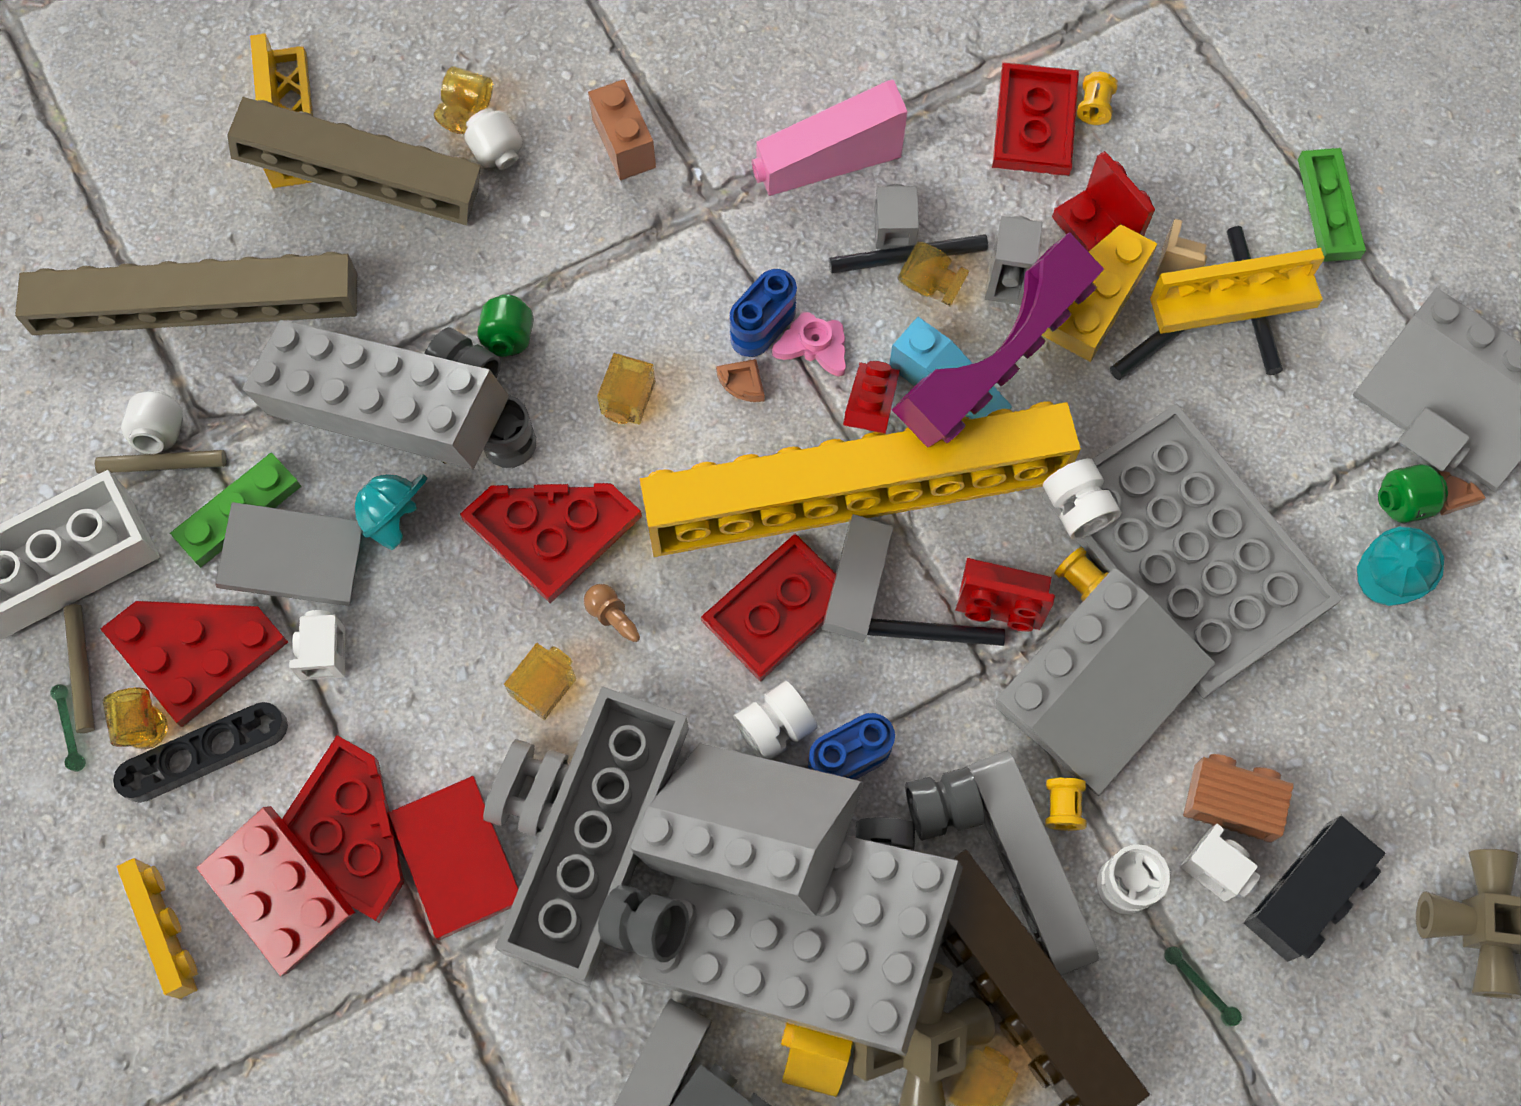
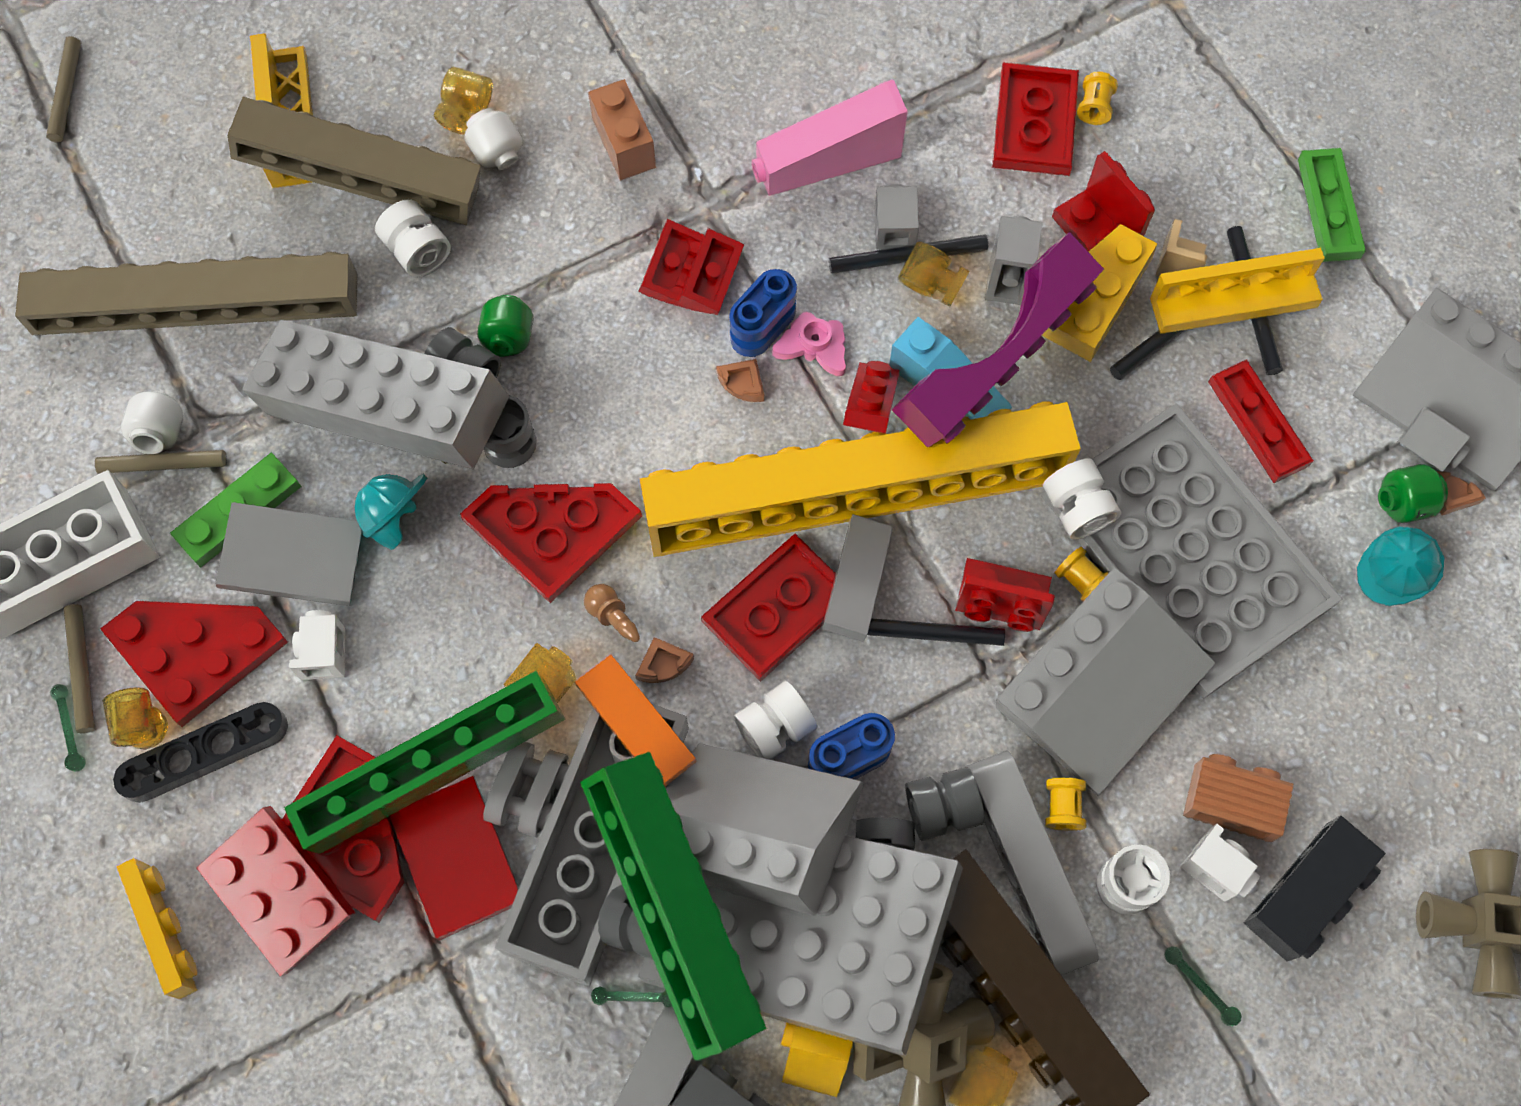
(63, 89): none -> dark tan bar
(412, 238): none -> white wheel
(424, 763): none -> green brick
(600, 996): none -> clear green hinge
(626, 389): clear yellow brick -> none
(634, 718): none -> orange tile
(663, 662): none -> nougat tile
(673, 906): none -> green brick
(691, 268): none -> red slope
(1260, 421): none -> red tile

